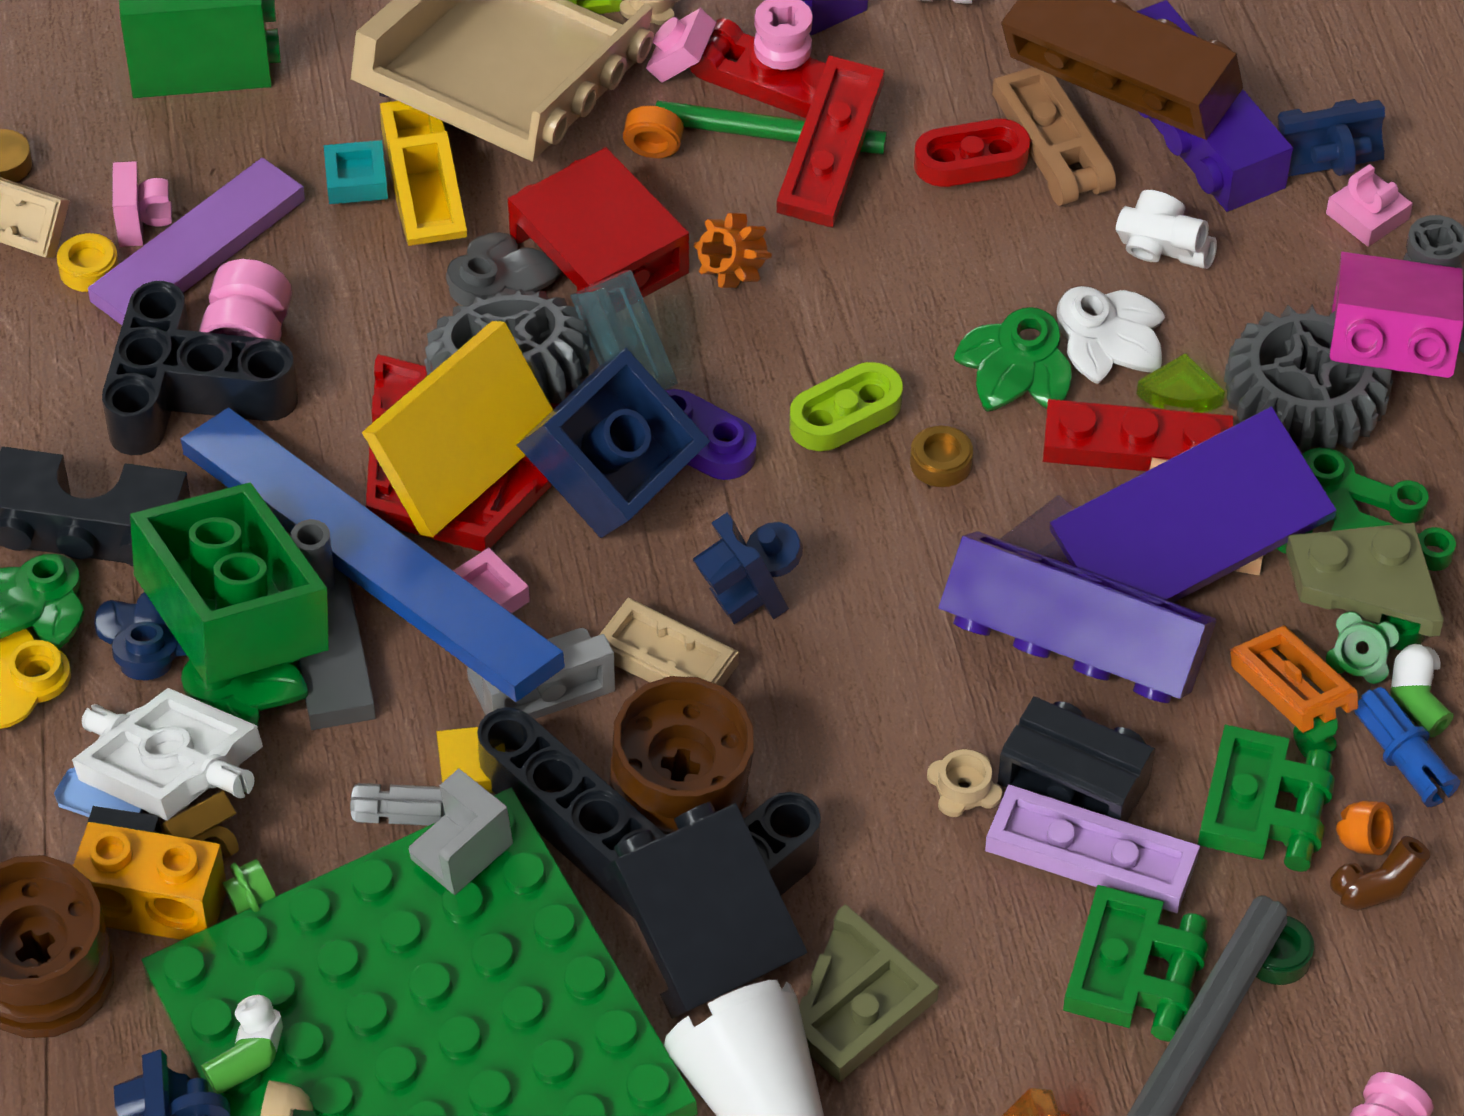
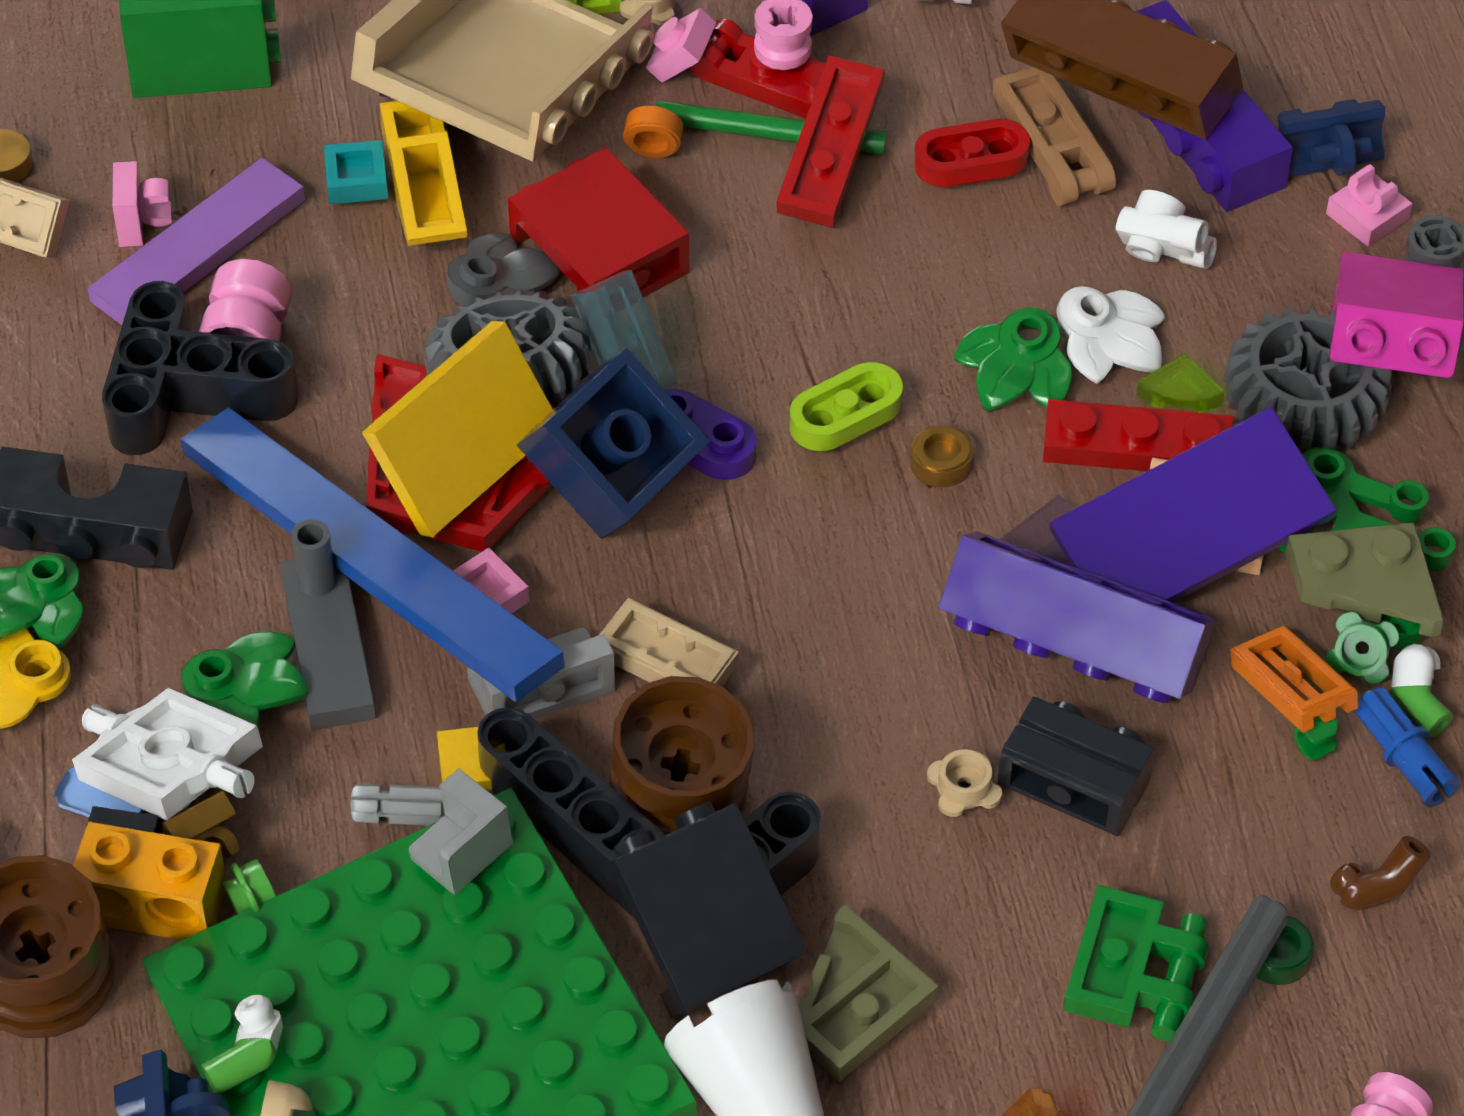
(85, 260): yellow tile -> none
(138, 638): dark blue plate -> none
(229, 583): green brick -> none
(732, 250): orange gear -> none
(743, 572): dark blue hips -> none
(1091, 847): lavender plate -> none
(1244, 794): green plate -> none
(1366, 827): orange hinge -> none

